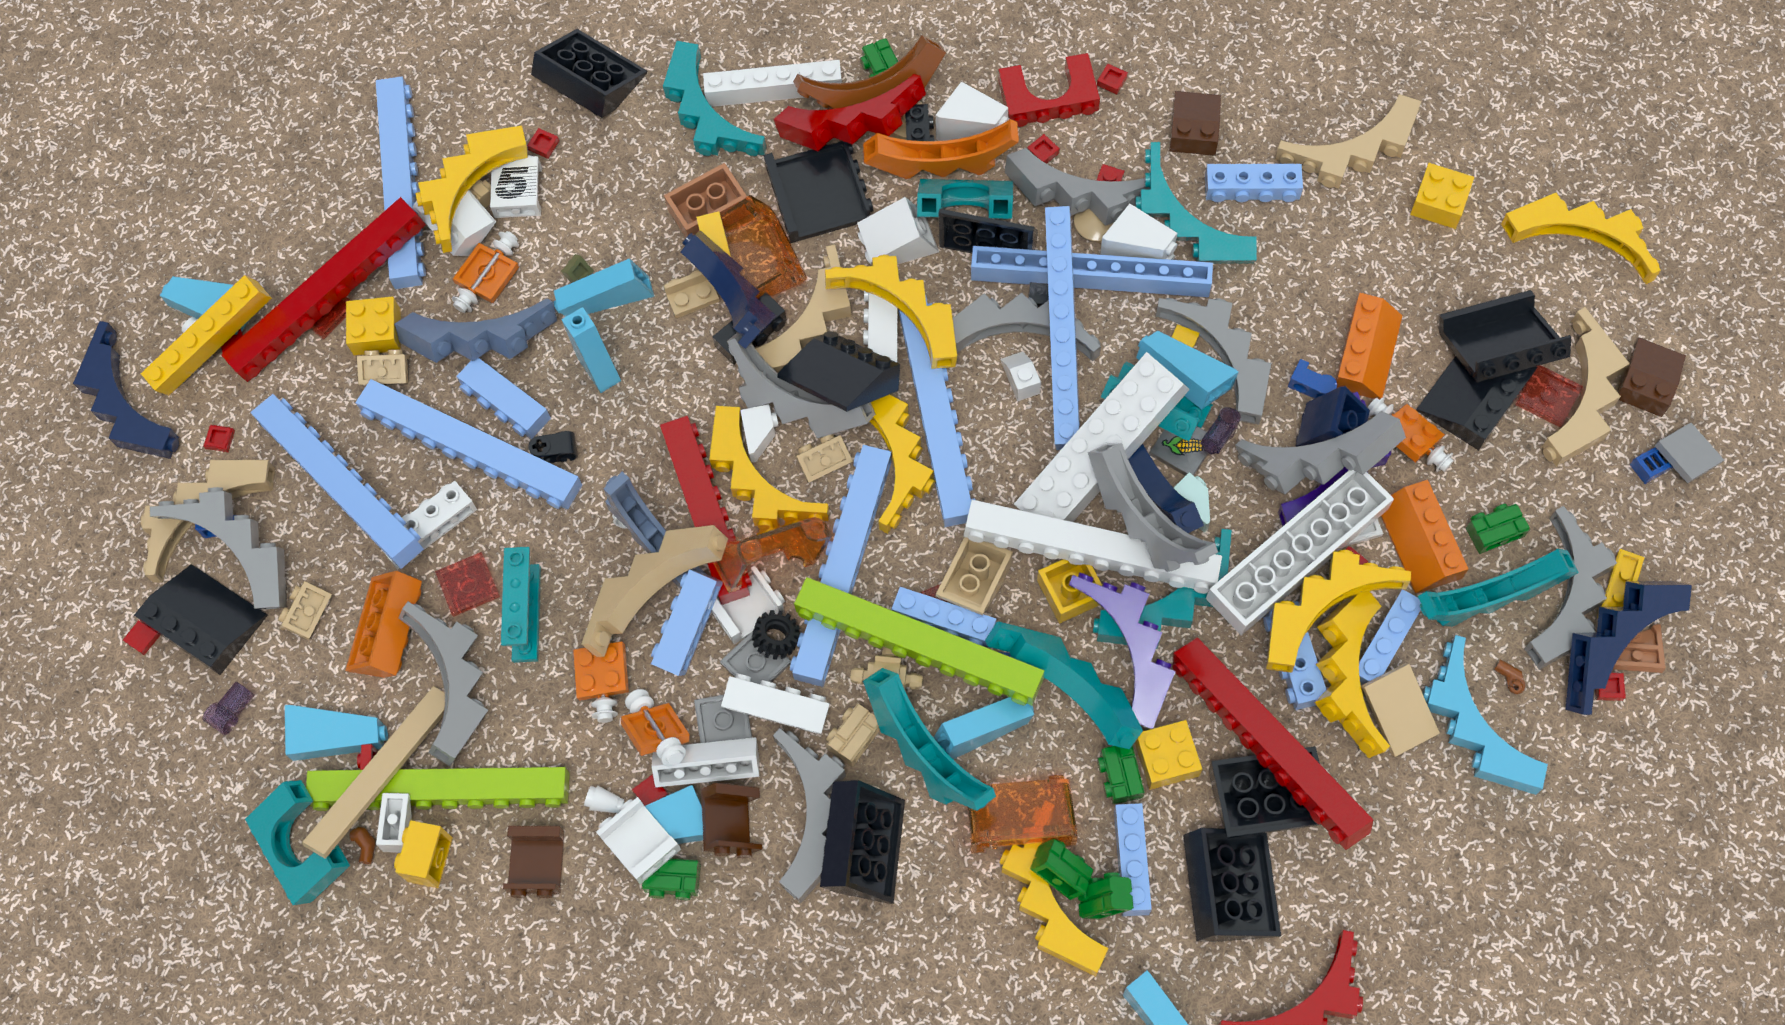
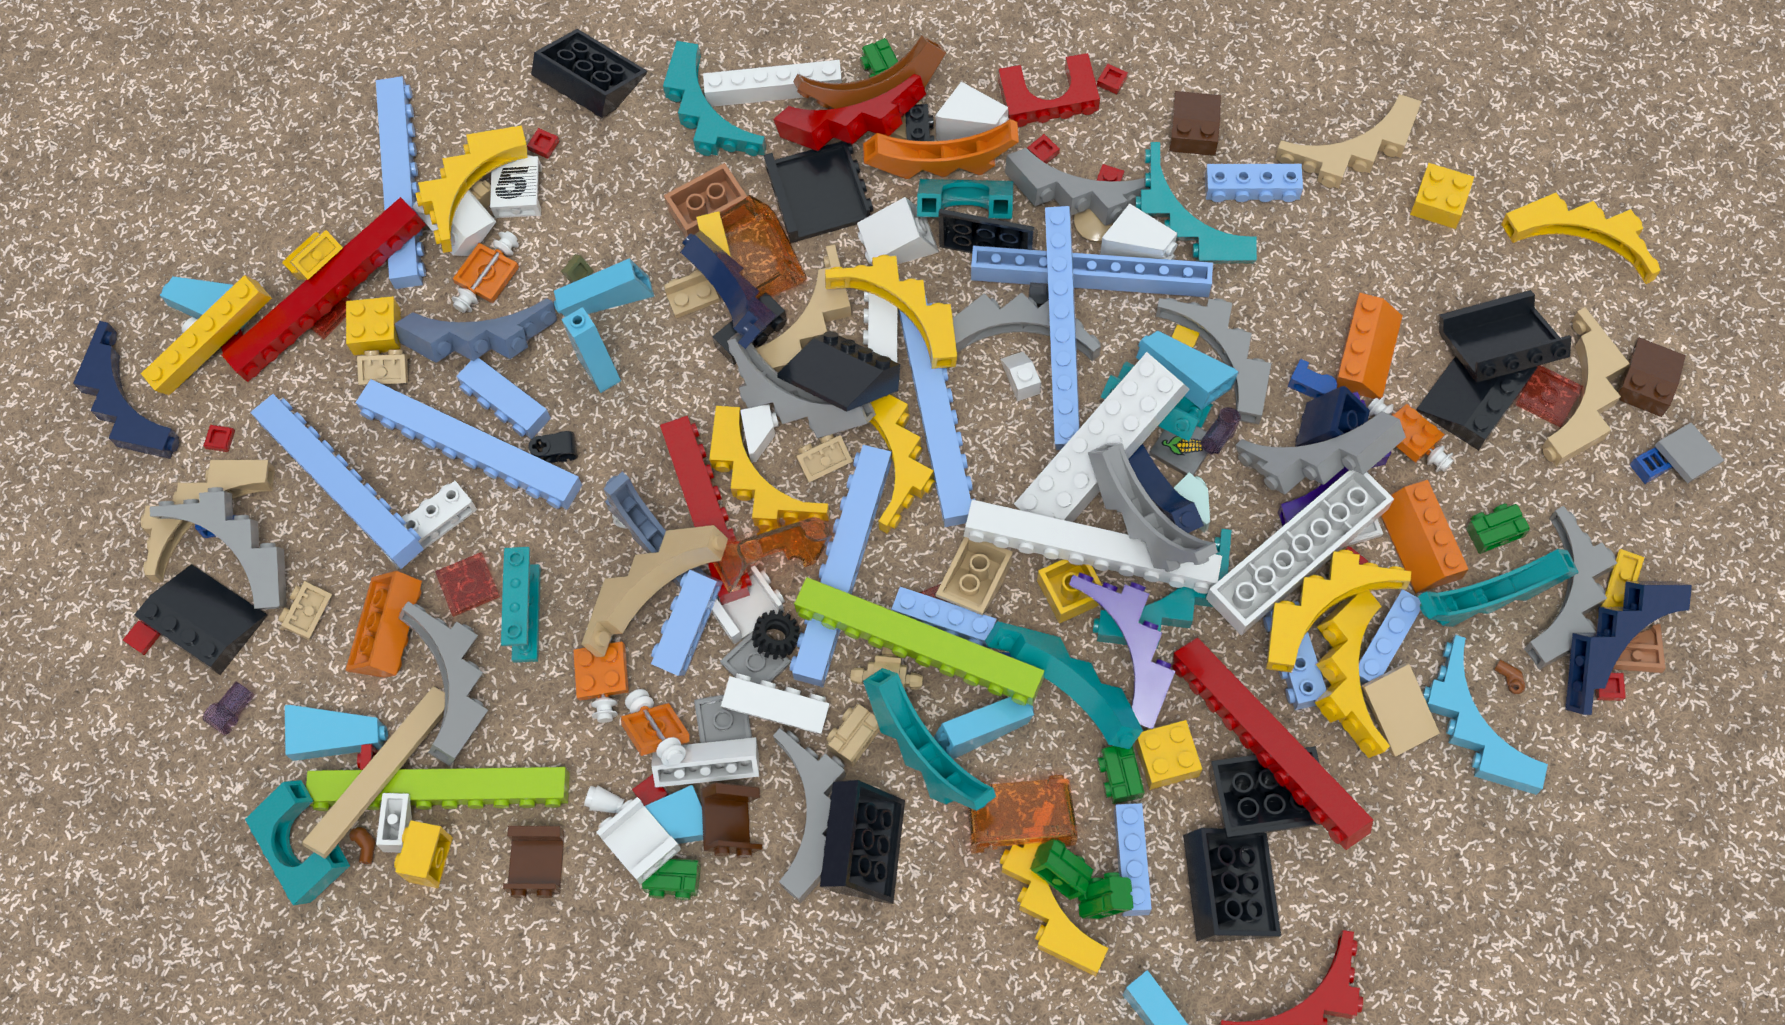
(311, 255): none -> yellow panel

